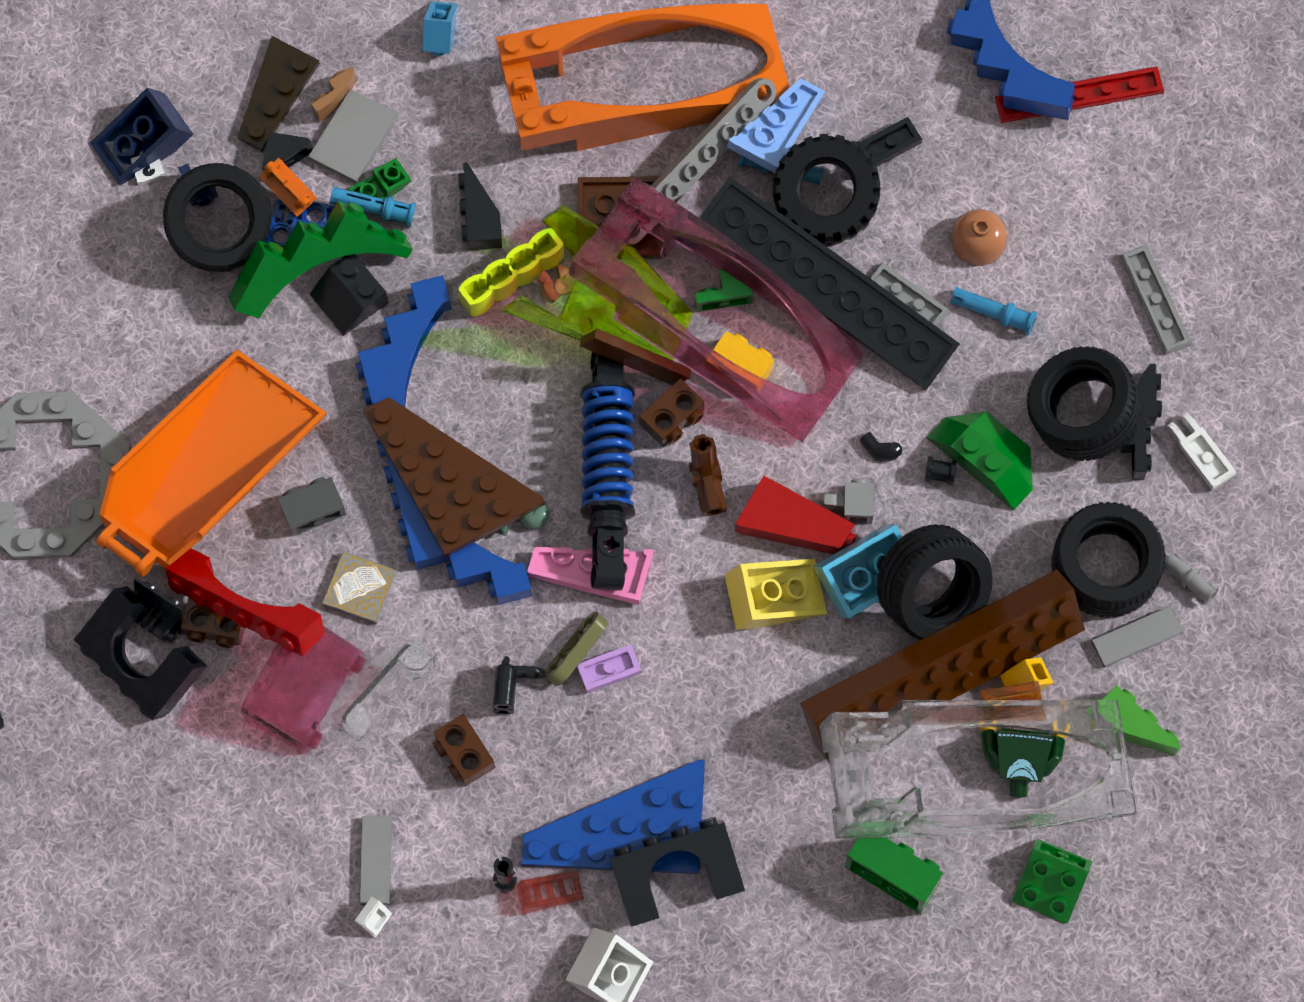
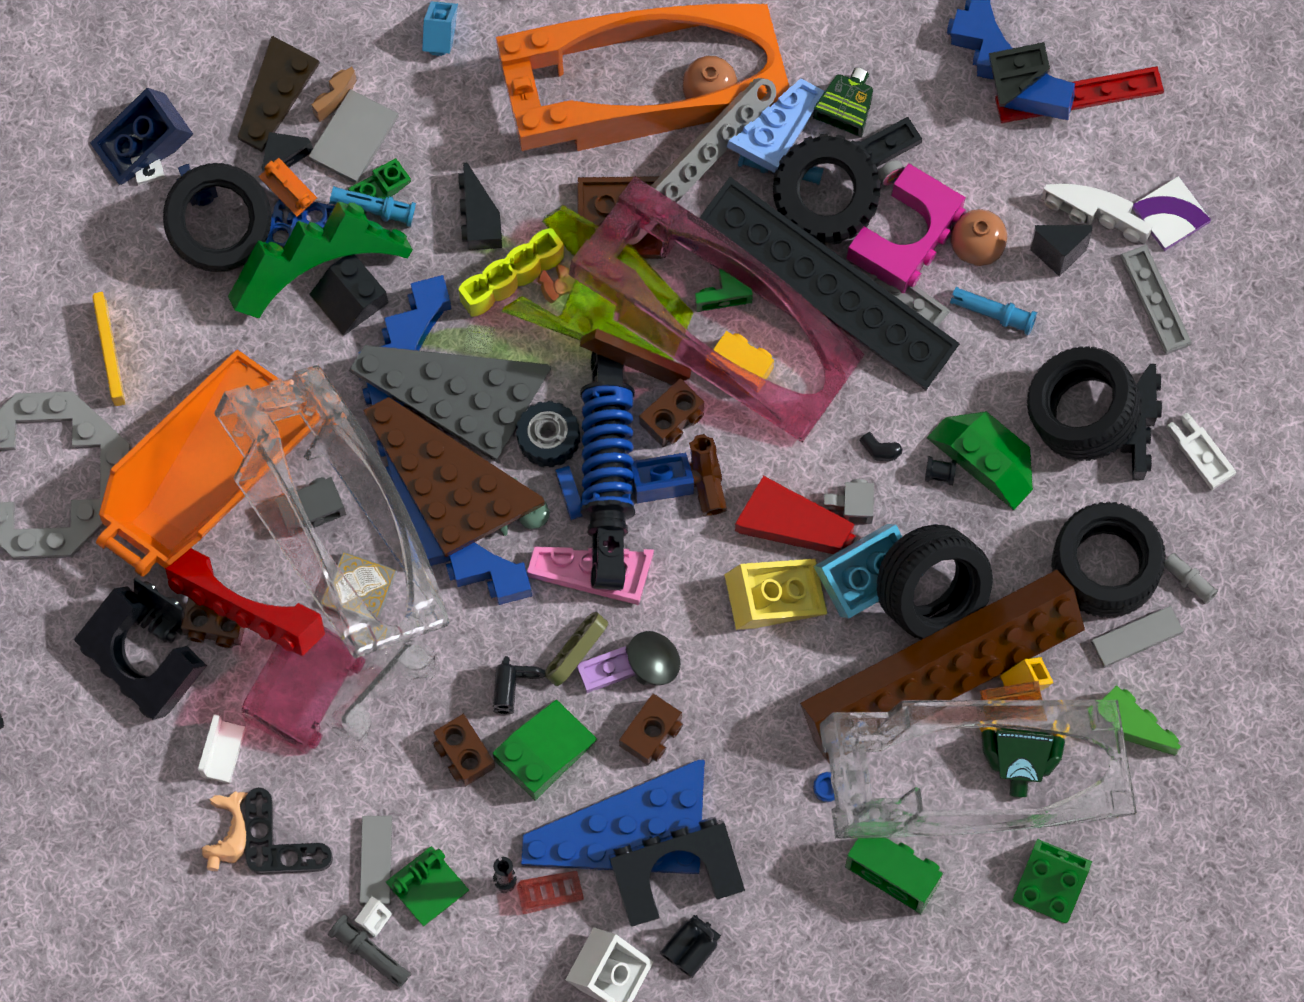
(108, 349): none -> yellow tile
(221, 750): none -> white panel
(234, 843): none -> light nougat animal
(270, 490): none -> clear windscreen
(275, 852): none -> black beam
(359, 943): none -> dark grey pin
(427, 885): none -> green hinge
(462, 394): none -> dark grey wing
(543, 749): none -> green slope
(550, 450): none -> black wheel
(569, 492): none -> blue beam
(653, 658): none -> pearl dark grey dish
(654, 713): none -> reddish brown brick
(662, 477): none -> blue slope
(691, 945): none -> black piece
(707, 75): none -> nougat cylinder
(823, 787): none -> blue tile
(846, 102): none -> dark green torso
(890, 172): none -> light grey tile
(898, 263): none -> dark pink arch
(1017, 70): none -> pearl dark grey wing
(1060, 244): none -> black slope
(1086, 203): none -> white slope
(1171, 213): none -> tile

